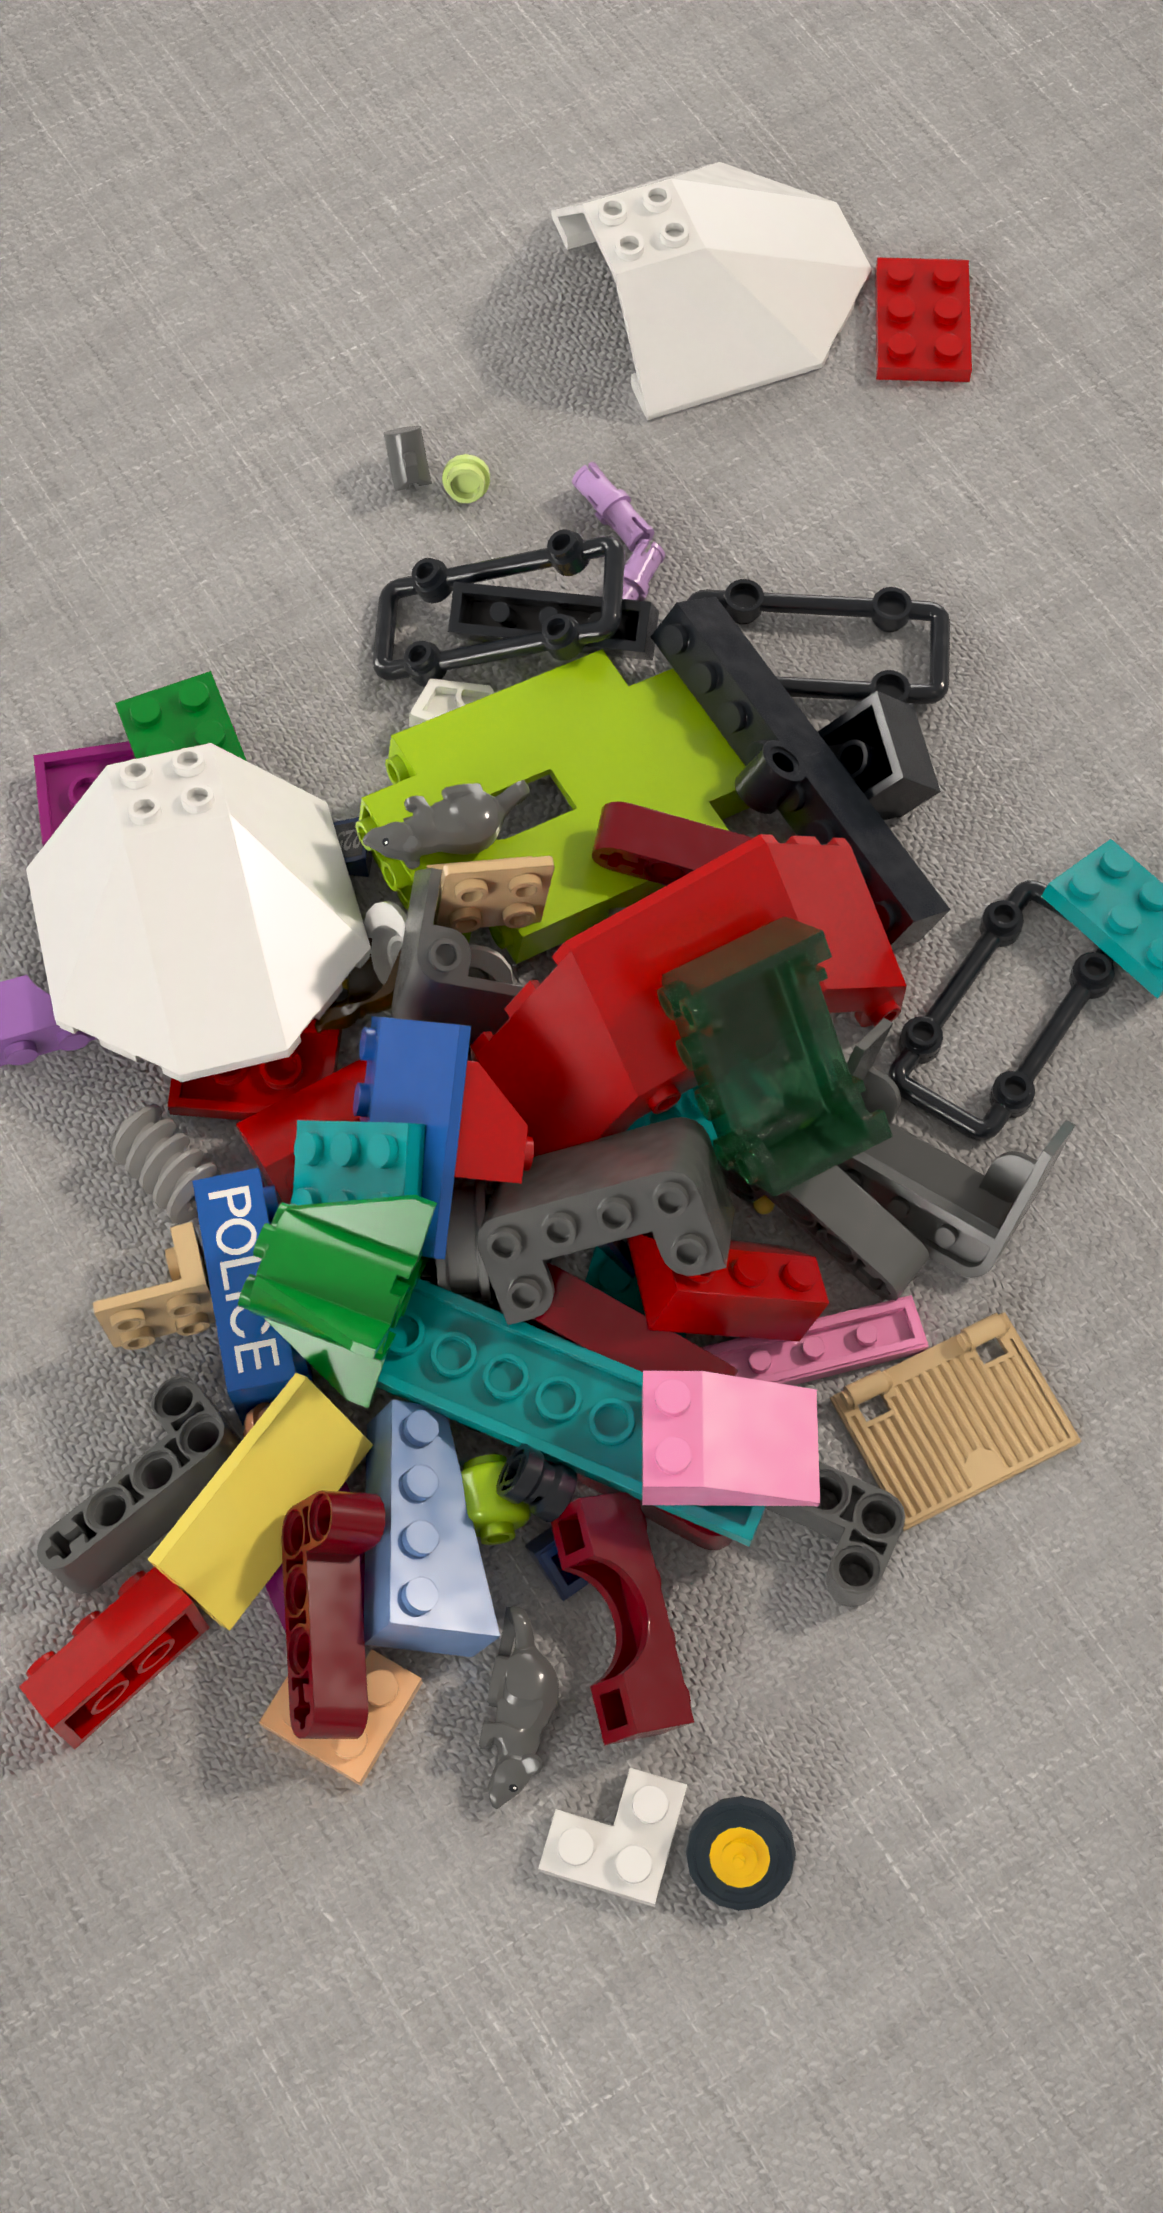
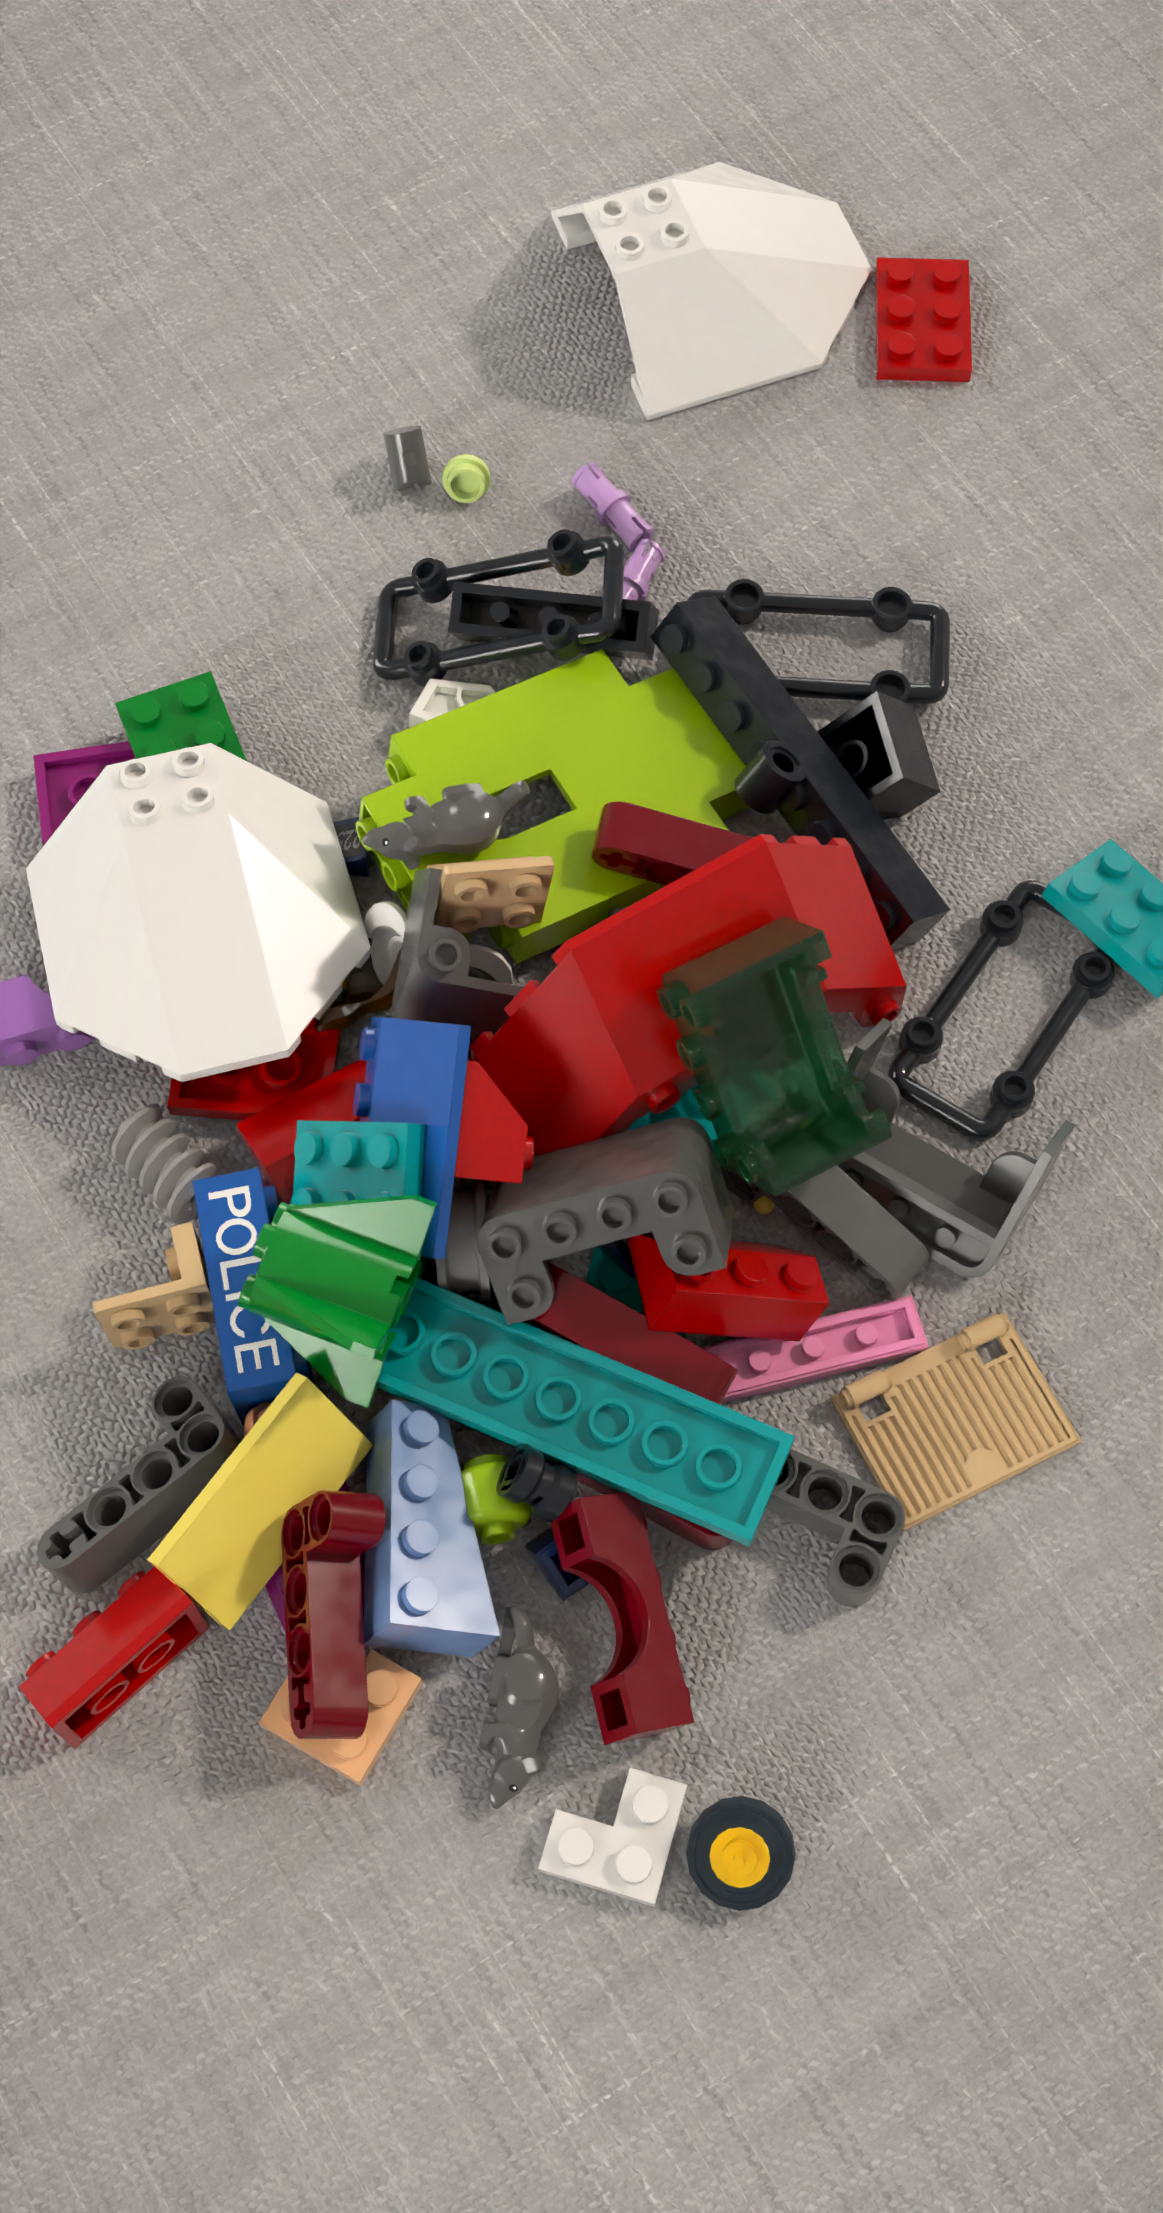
(728, 1441): bright pink slope -> none

